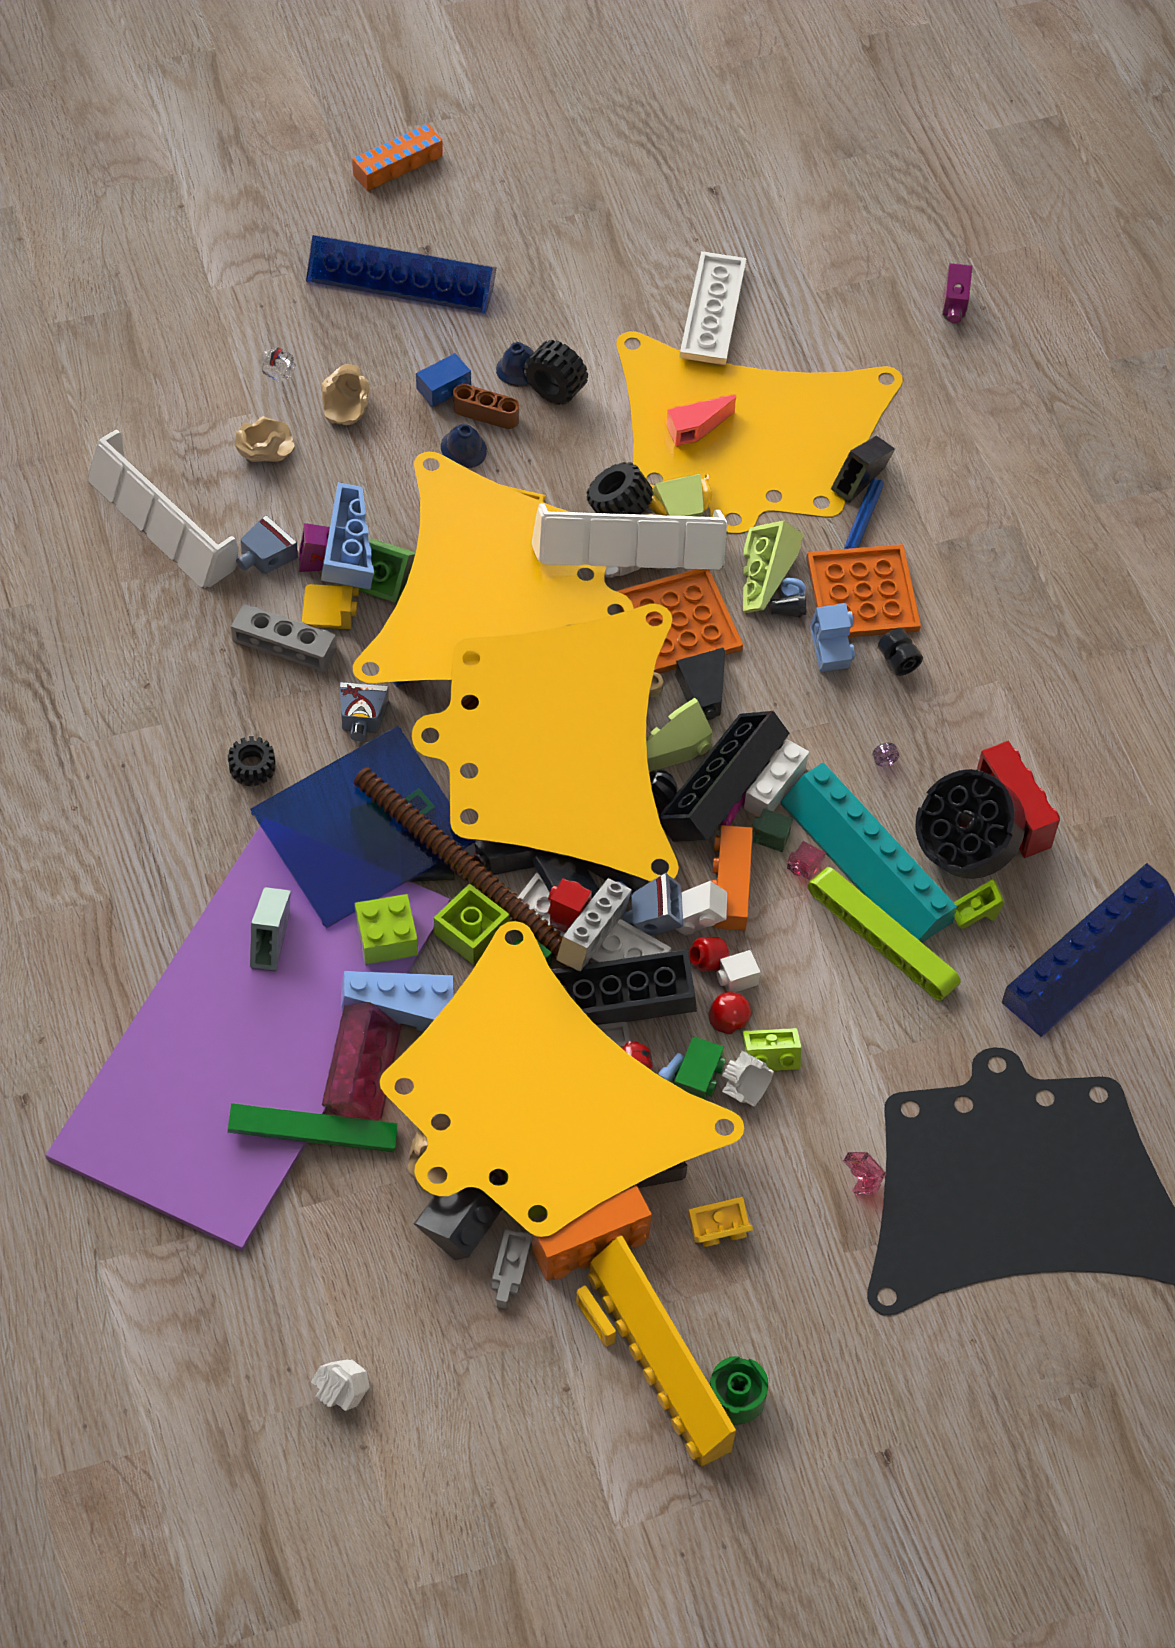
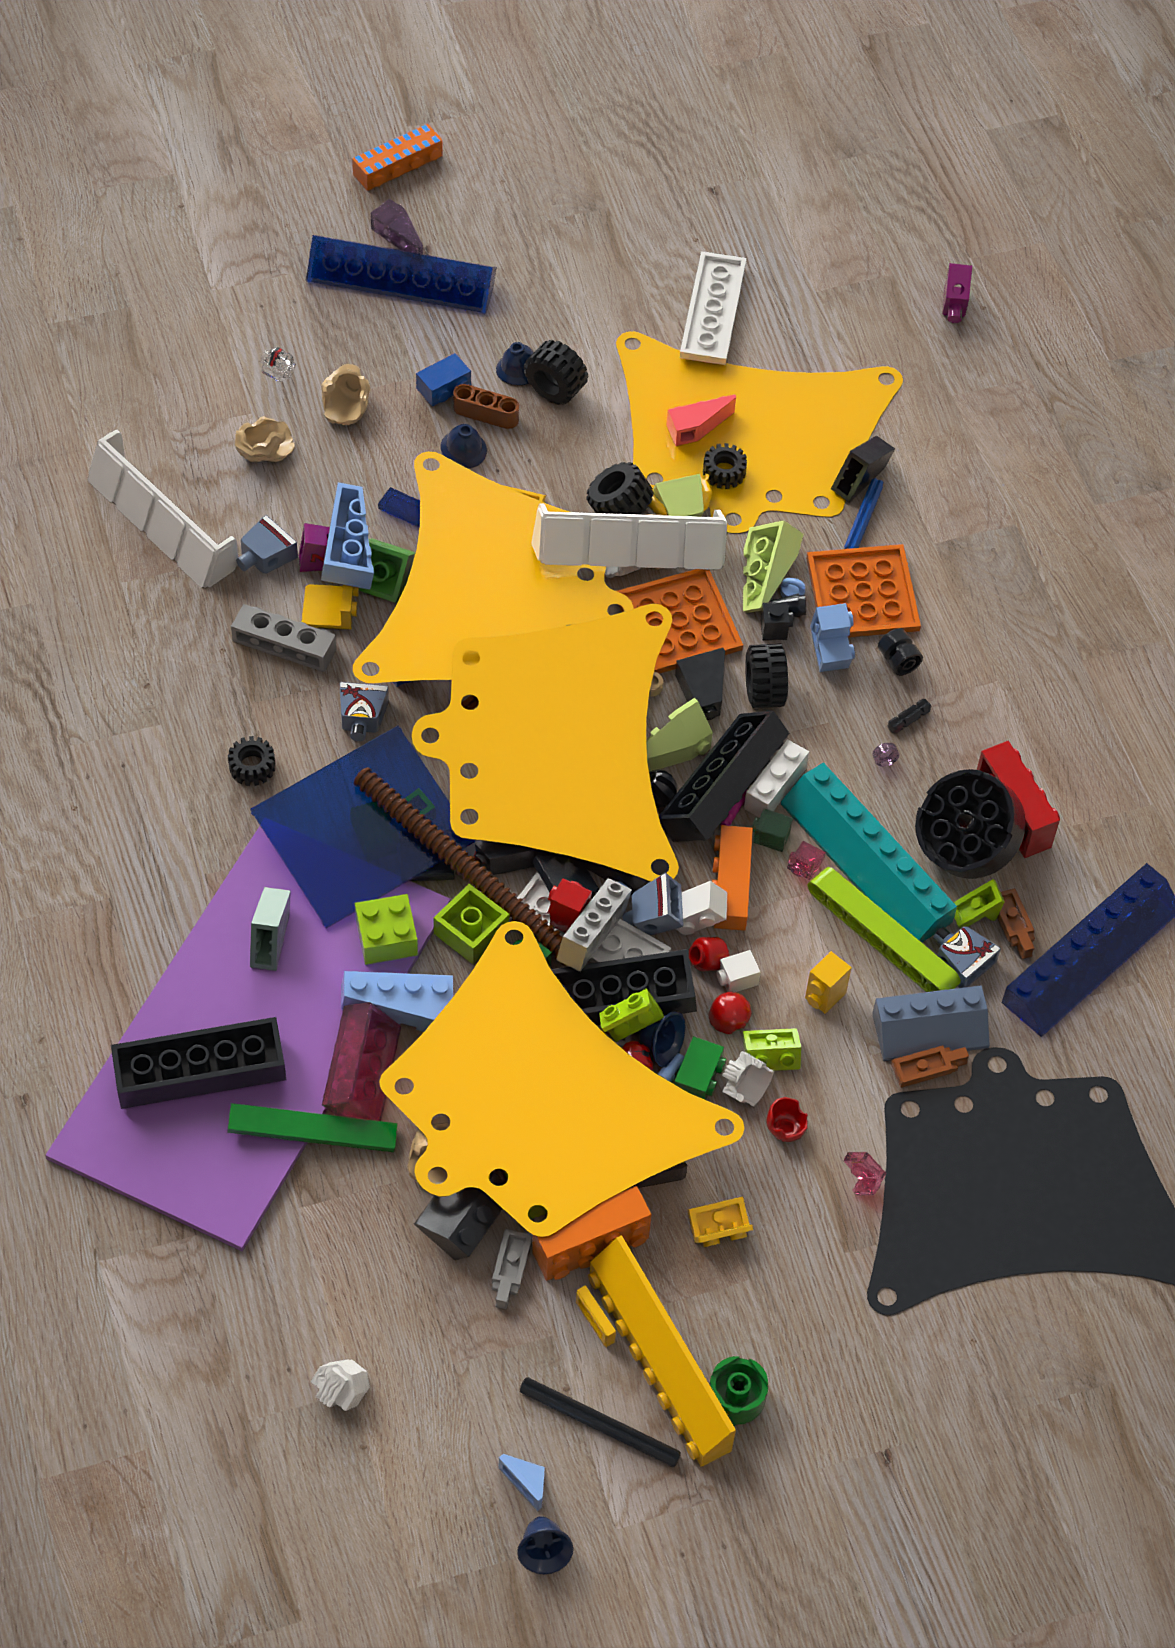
(198, 1062): none -> black brick
(395, 226): none -> clear purple slope
(401, 506): none -> clear blue tile
(525, 1477): none -> light blue slope
(544, 1547): none -> dark blue hat
(600, 1422): none -> black axle
(630, 1015): none -> lime bracket
(664, 1037): none -> dark blue hat
(725, 455): none -> black tyre
(766, 675): none -> black tyre
(775, 621): none -> black brick
(786, 1120): none -> red hair
(827, 982): none -> yellow brick
(909, 716): none -> black axle
(928, 1064): none -> dark orange hinge
(931, 1020): none -> sand blue slope
(966, 953): none -> torso
(1016, 923): none -> dark orange hinge

